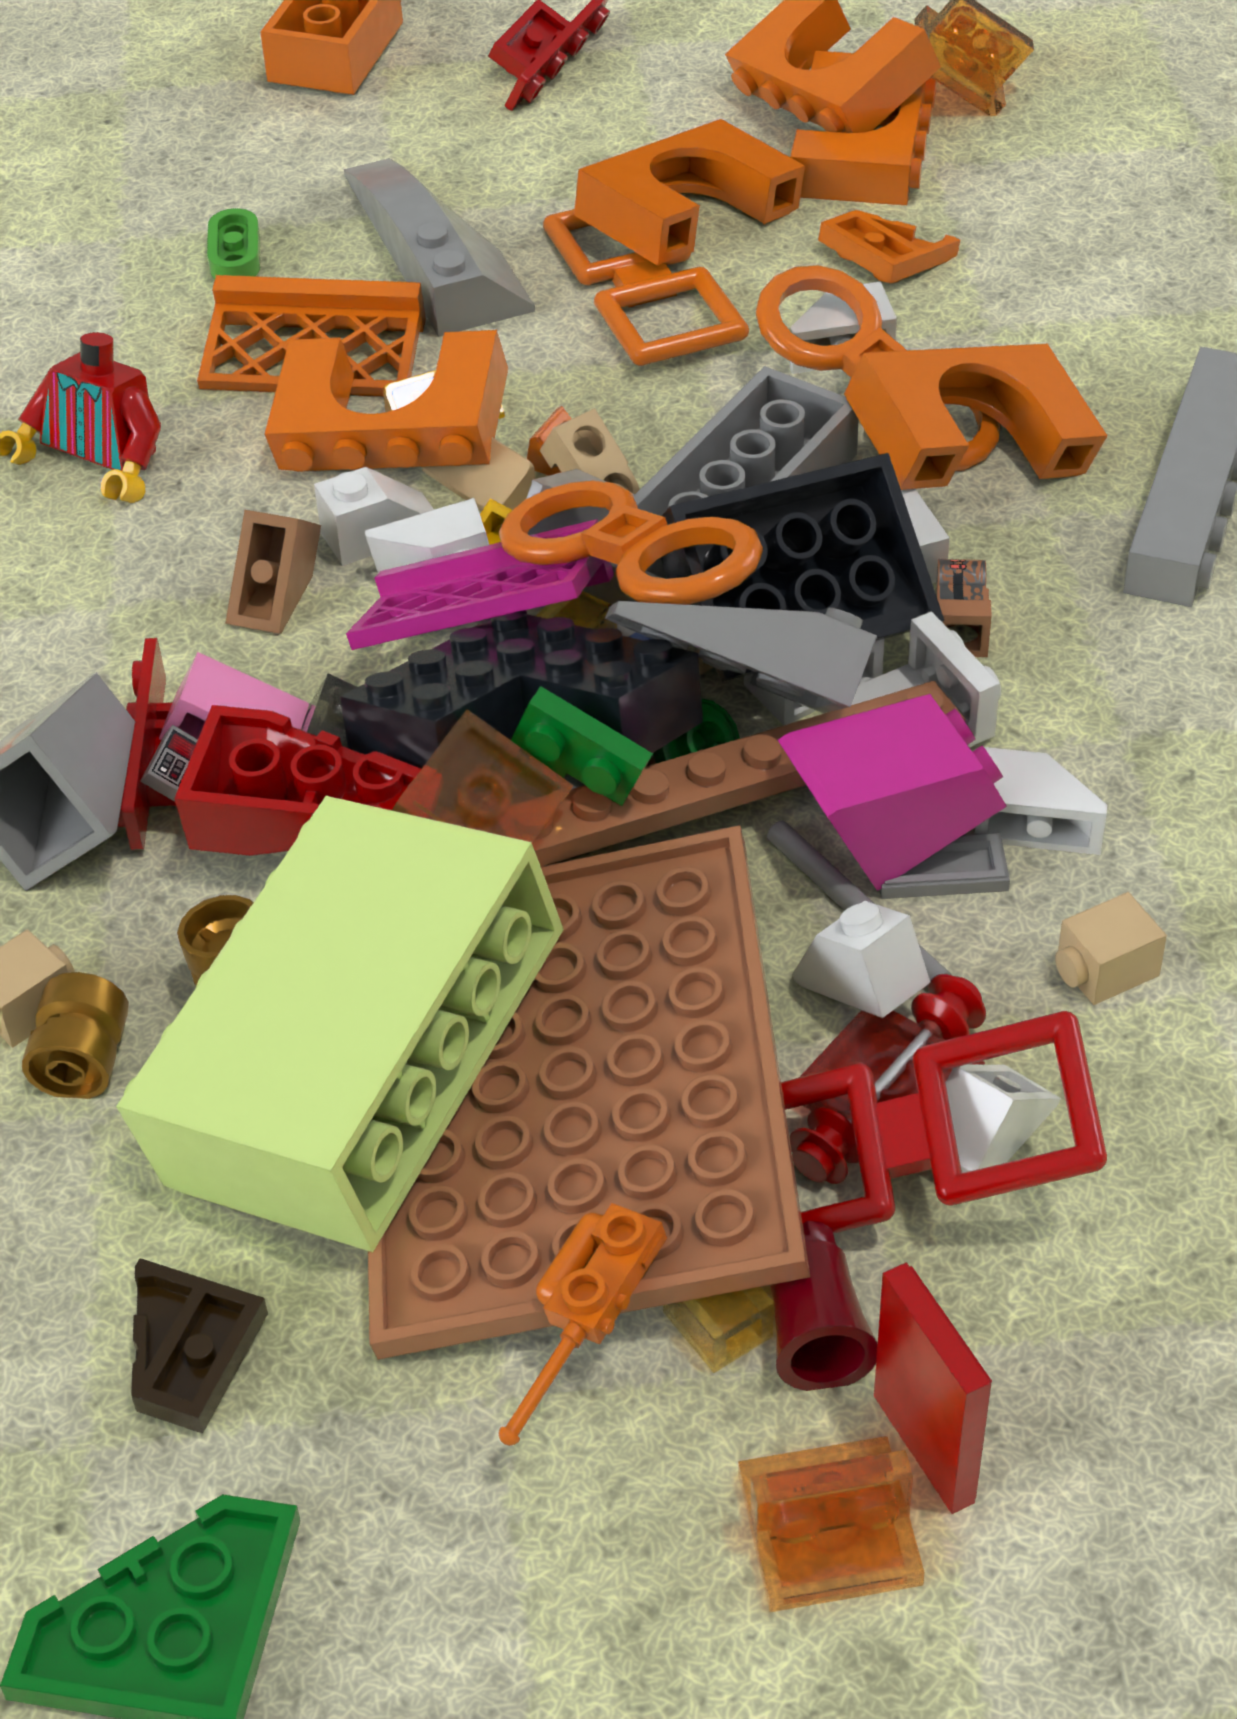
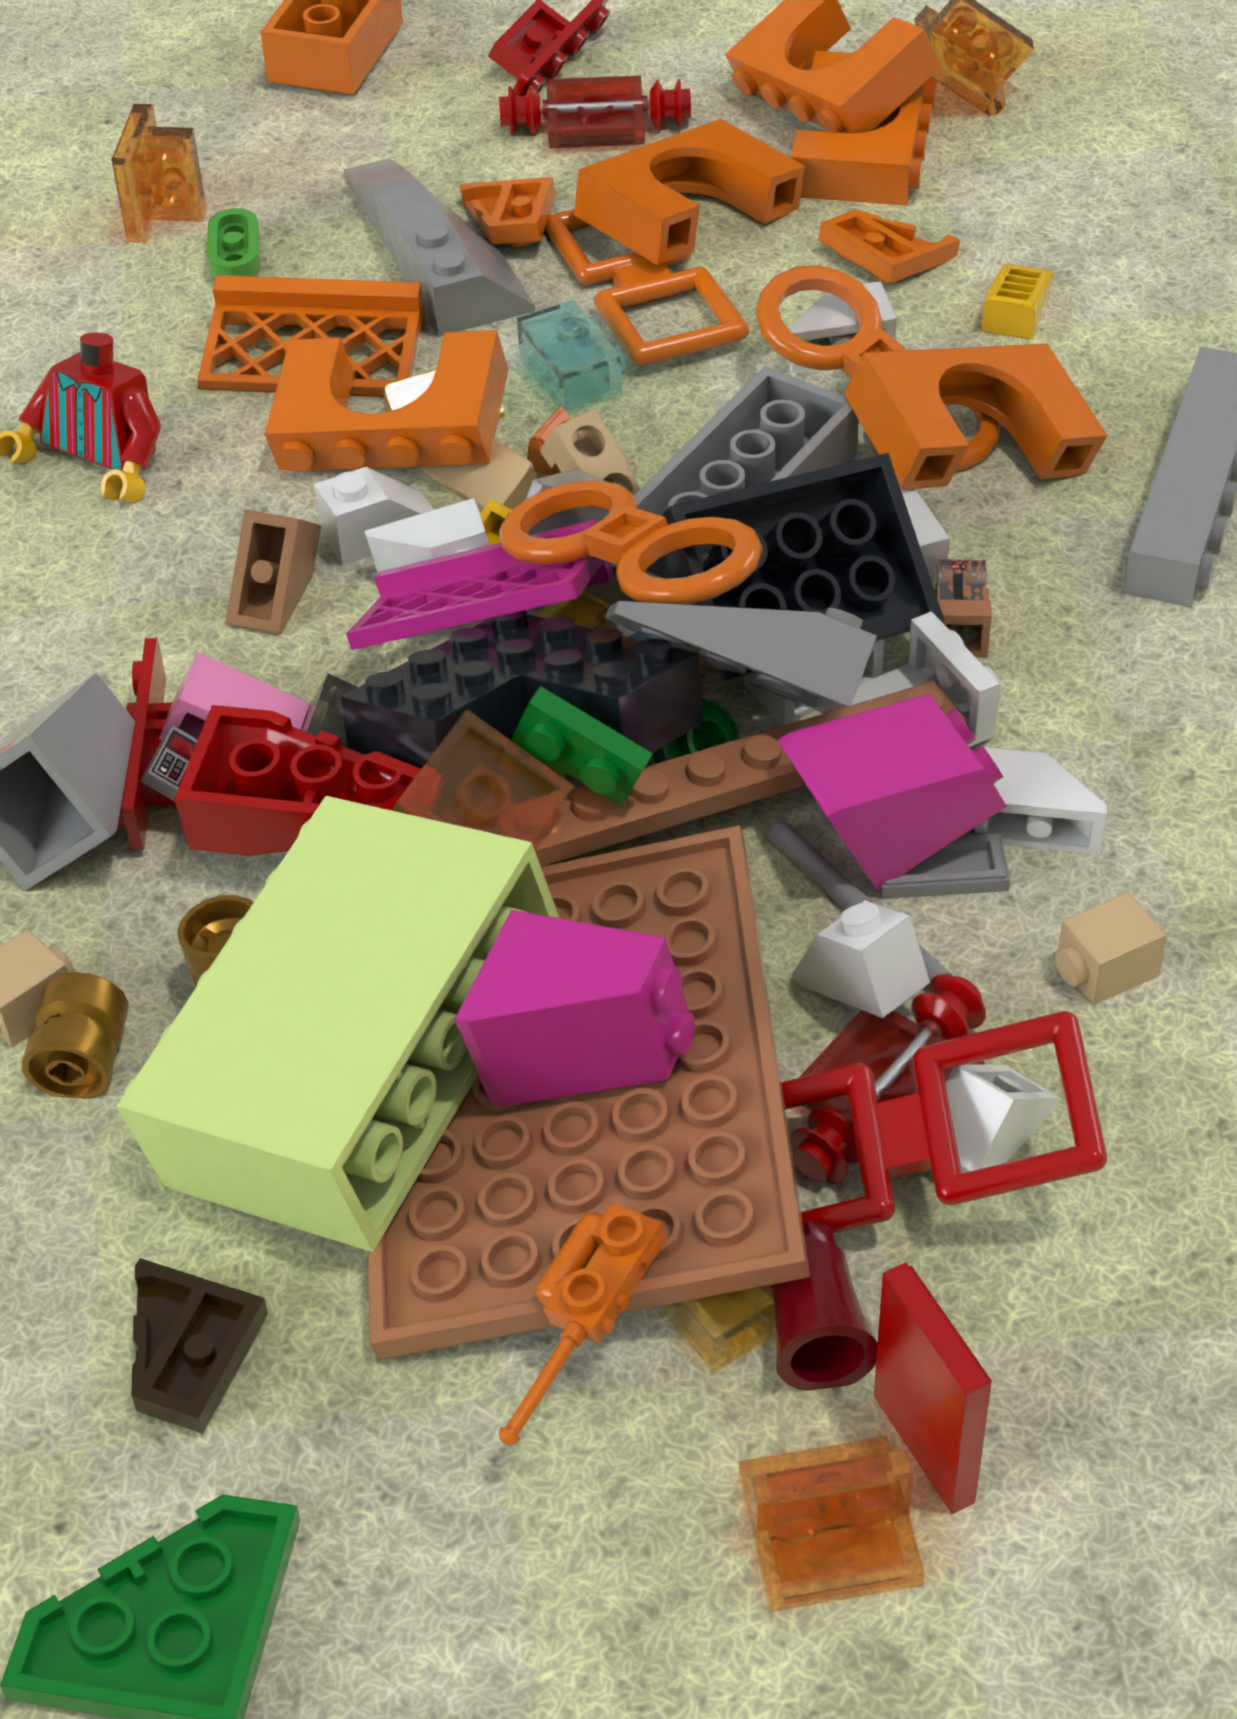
(156, 174): none -> clear orange bracket
(510, 209): none -> orange wing
(570, 356): none -> clear light blue brick
(573, 1010): none -> dark pink slope
(595, 110): none -> clear red plate
(1016, 301): none -> yellow slope

